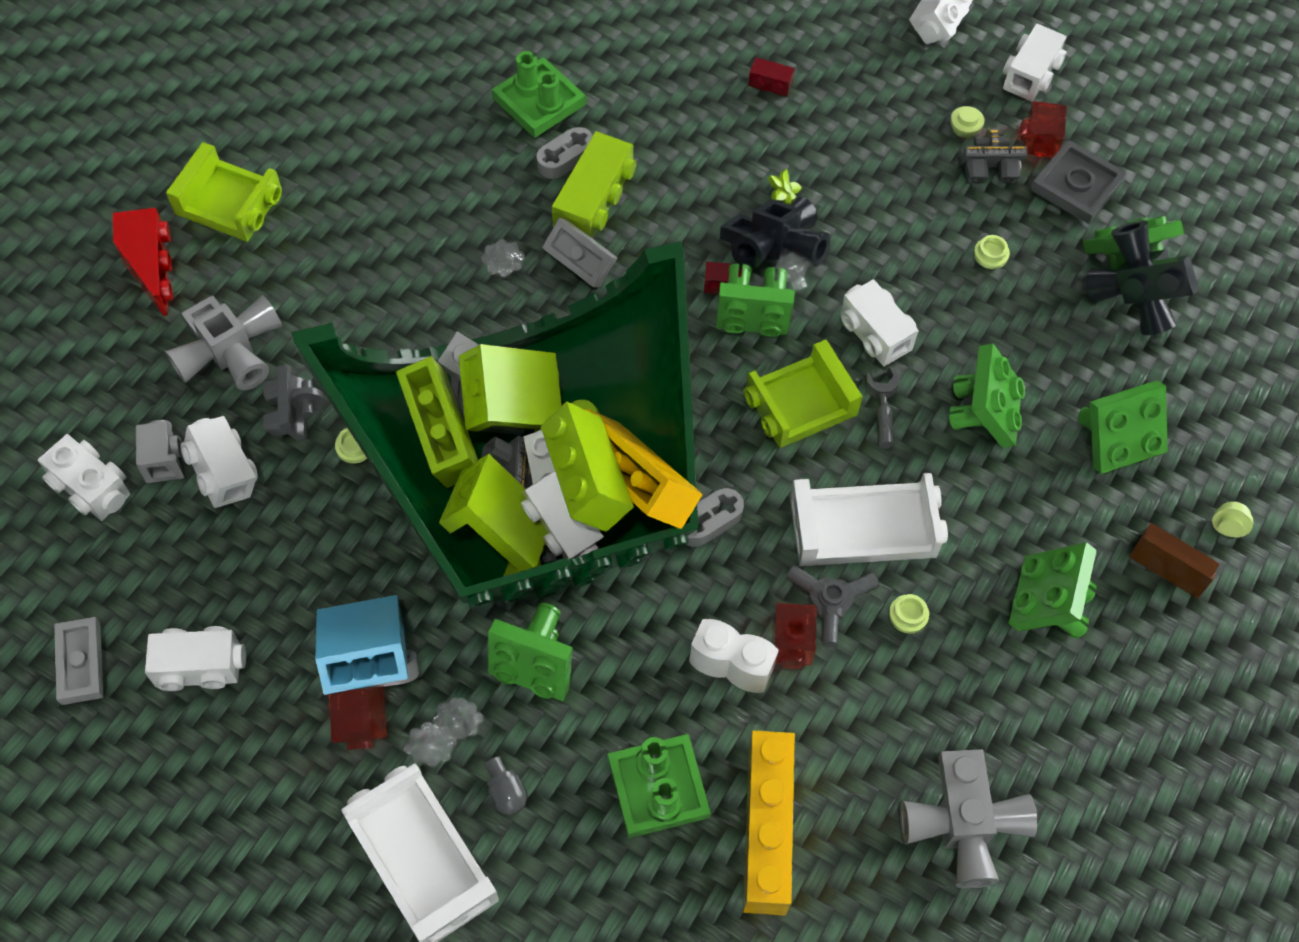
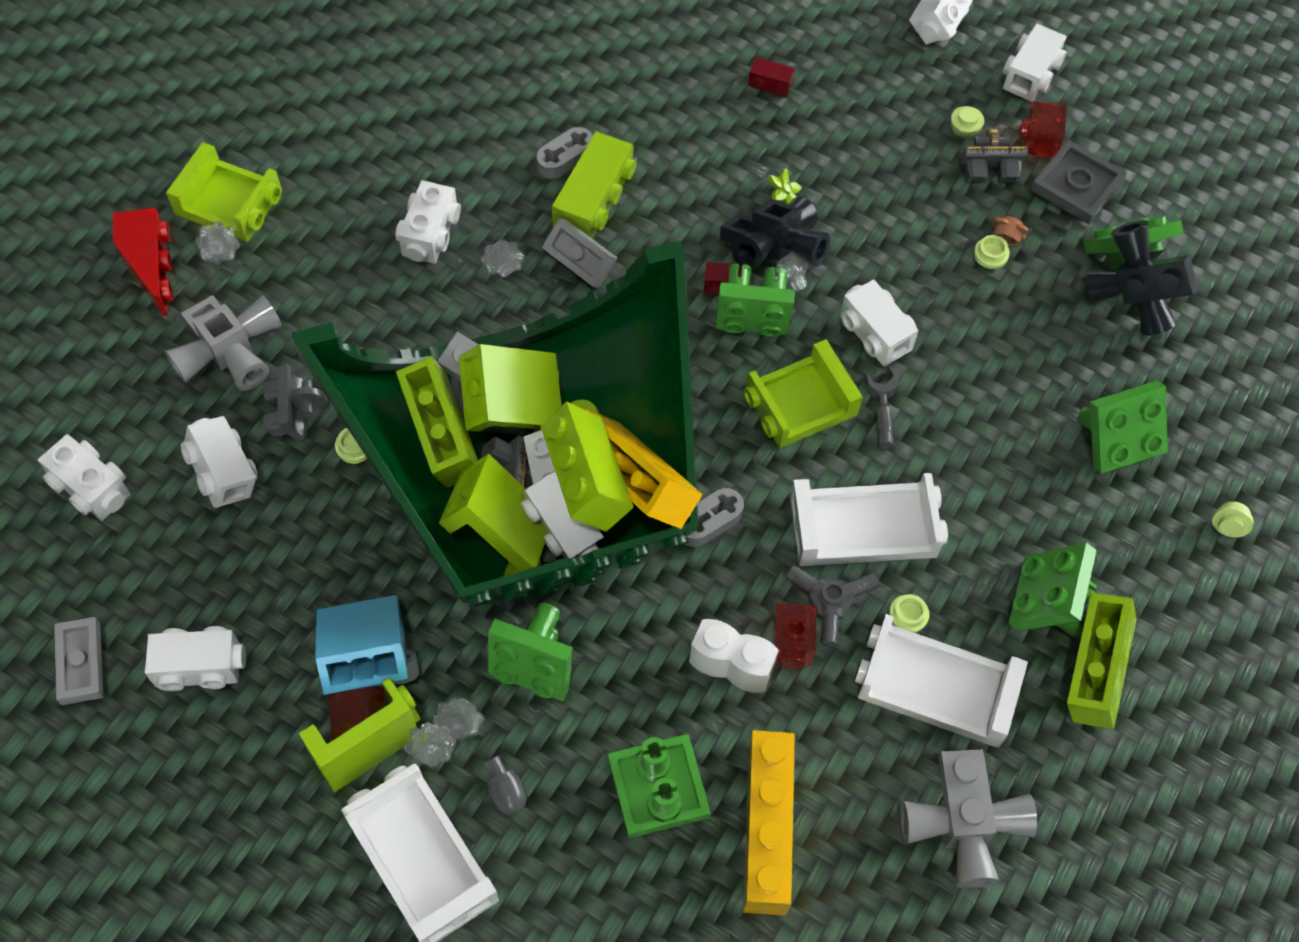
(158, 452): light grey brick -> none
(217, 242): none -> clear plant
(365, 743): none -> lime panel
(428, 222): none -> white brick
(538, 94): bright green plate -> none
(940, 683): none -> white panel
(995, 397): bright green plate -> none
(1009, 229): none -> nougat plate
(1102, 660): none -> lime brick
(1174, 560): reddish brown panel -> none

